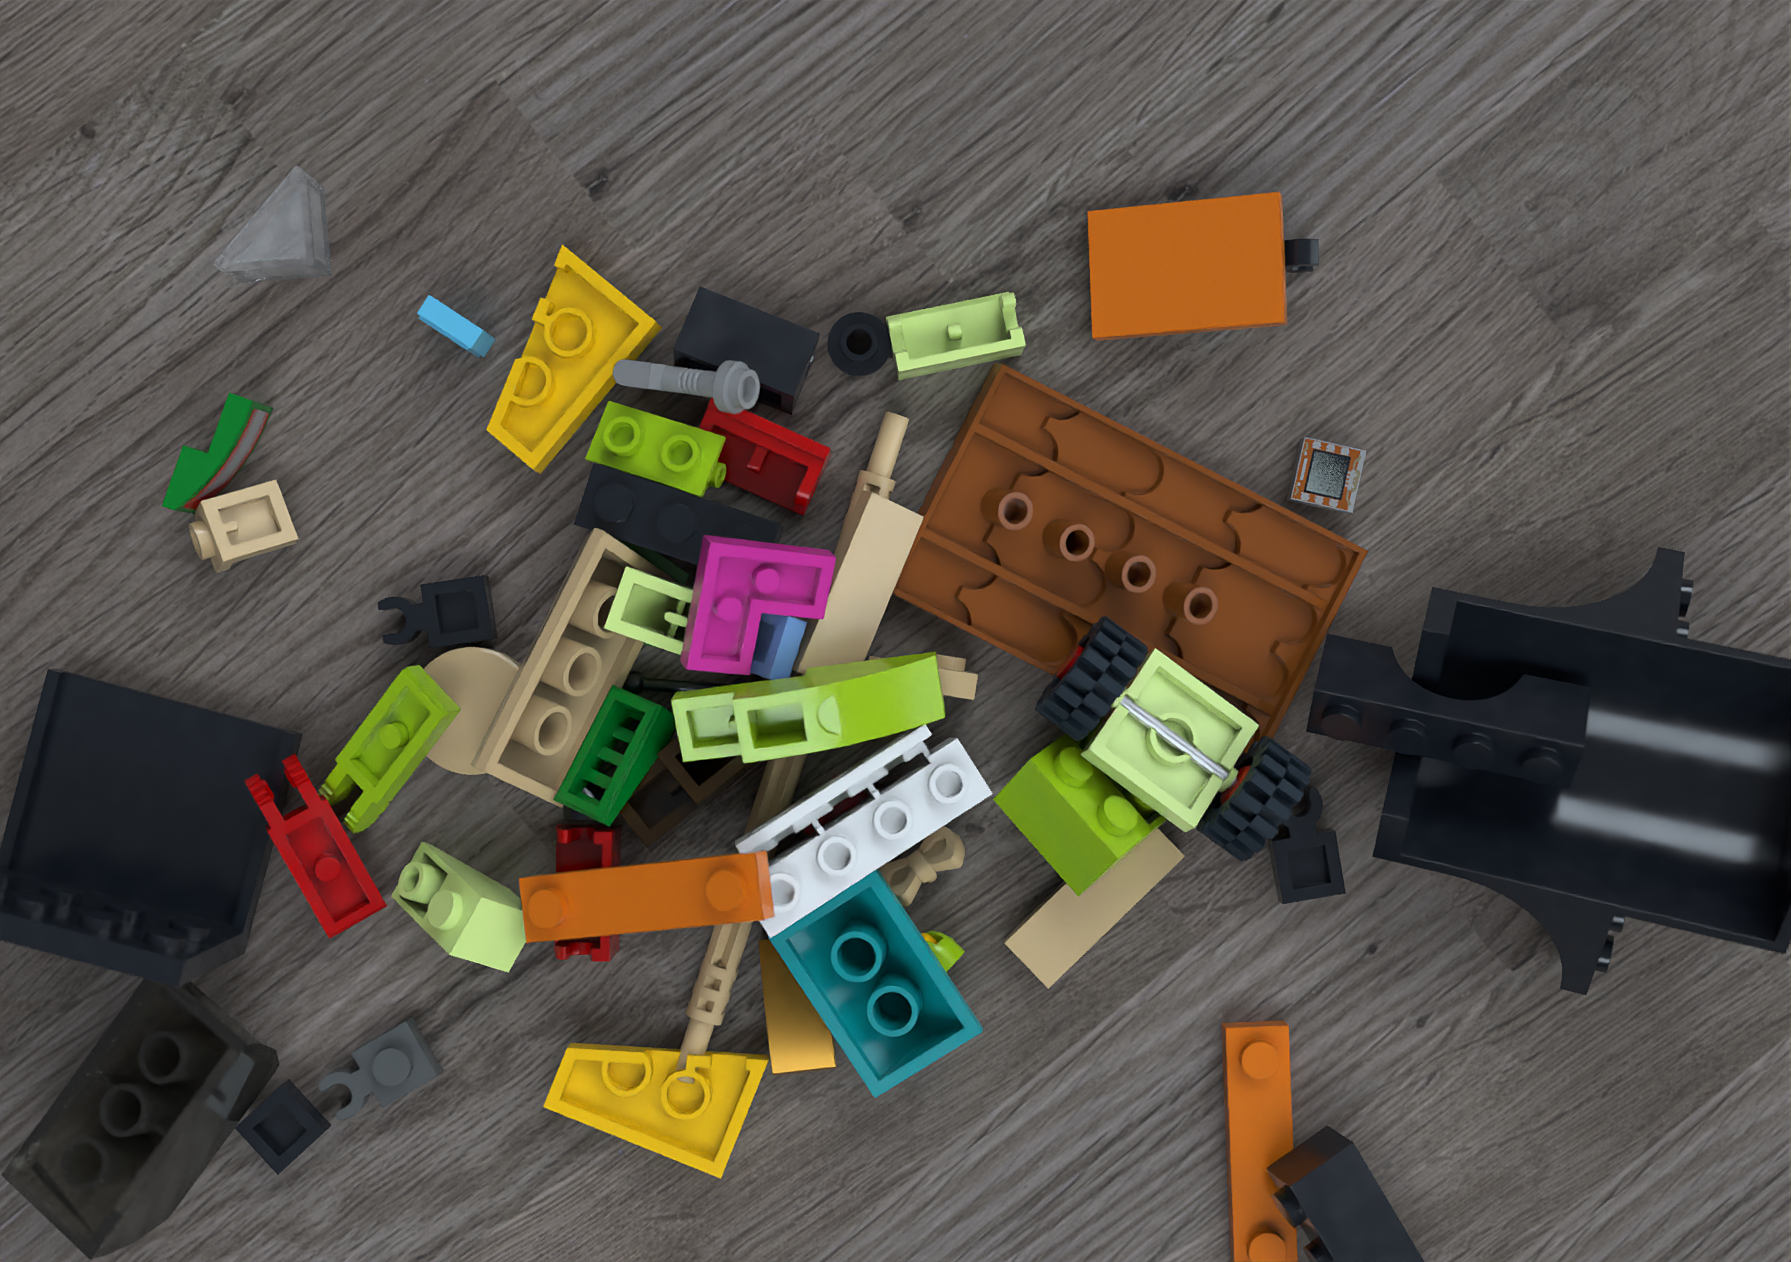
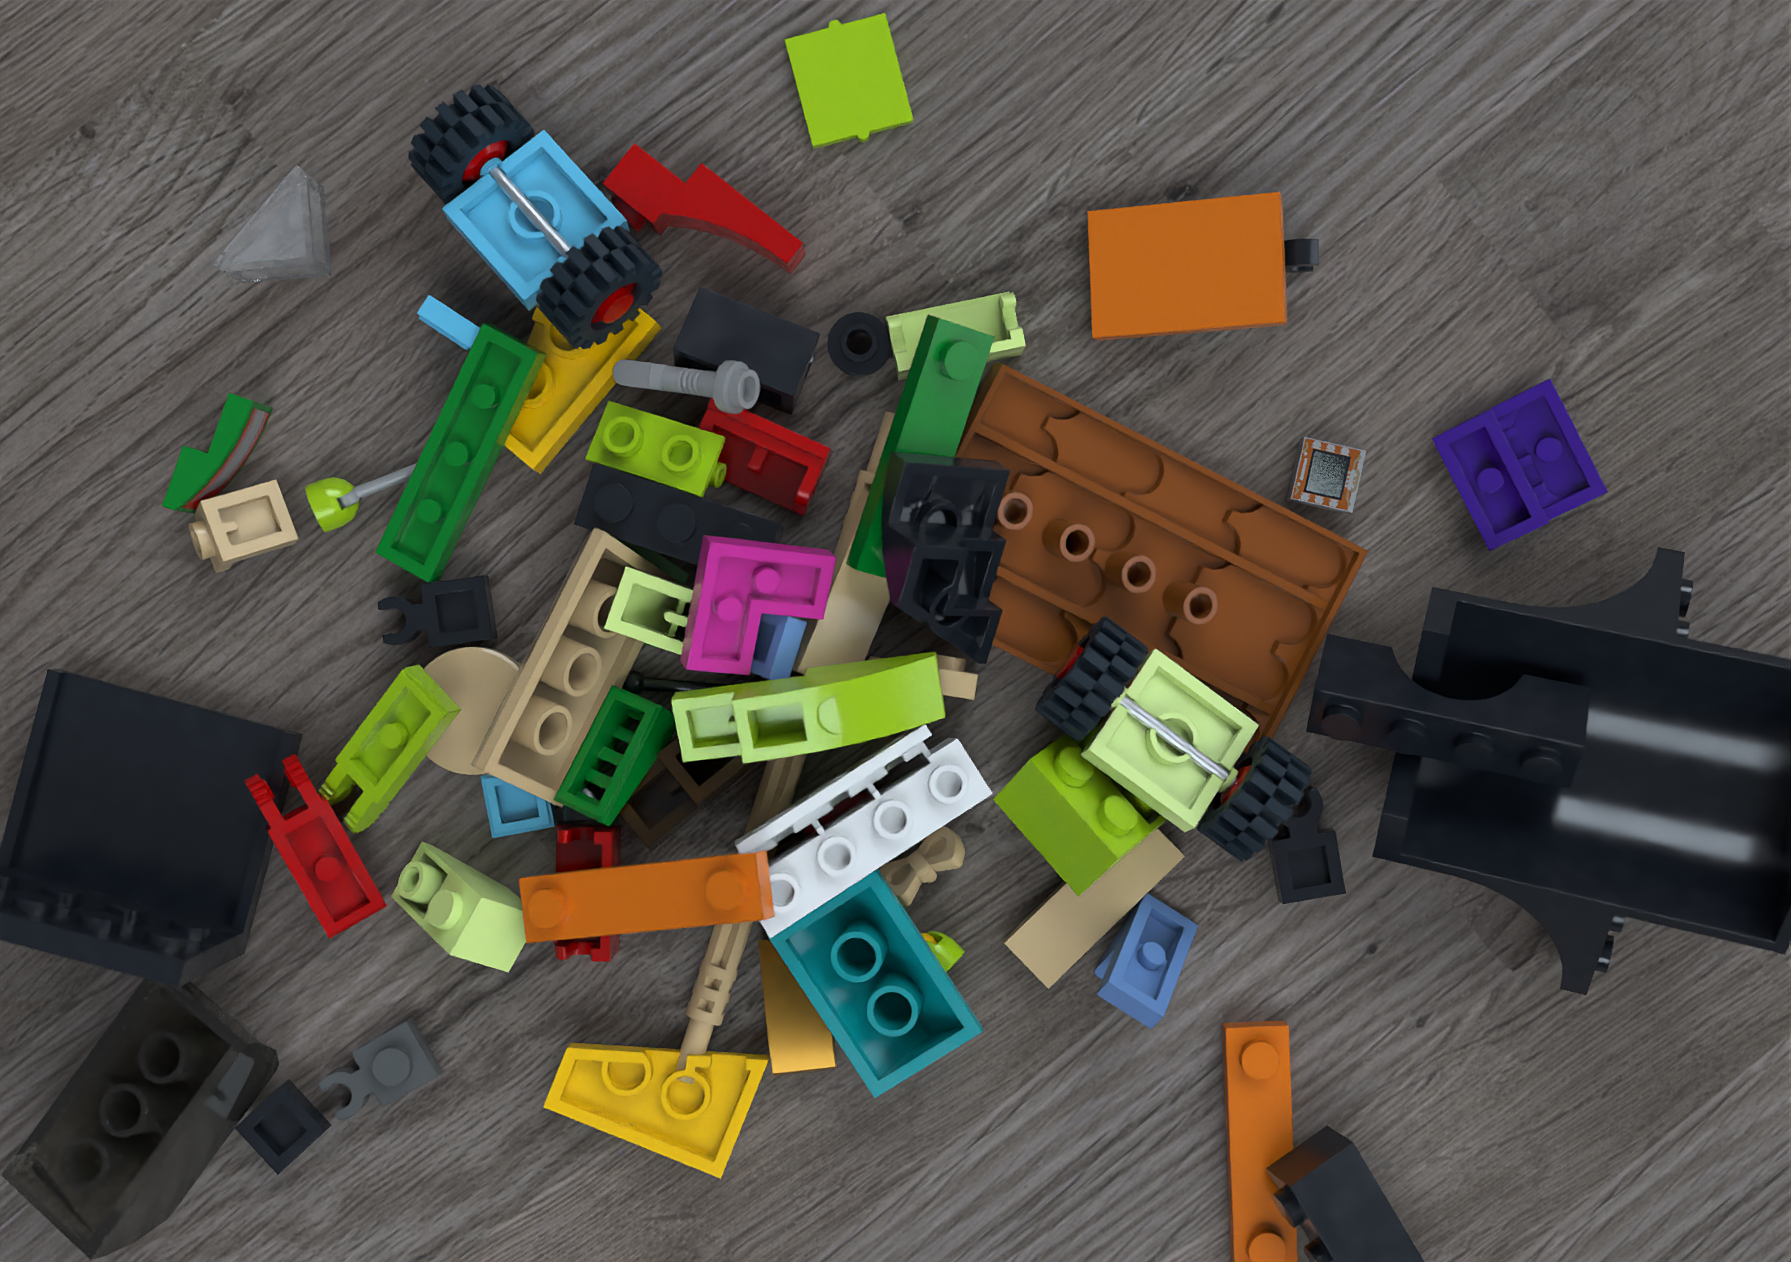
(338, 501): none -> lime hinge
(460, 452): none -> green plate
(514, 809): none -> medium azure tile
(534, 216): none -> plate
(657, 198): none -> red slope
(849, 81): none -> lime piece
(926, 419): none -> green plate
(943, 545): none -> black slope
(1145, 960): none -> medium blue slope
(1519, 464): none -> dark purple slope

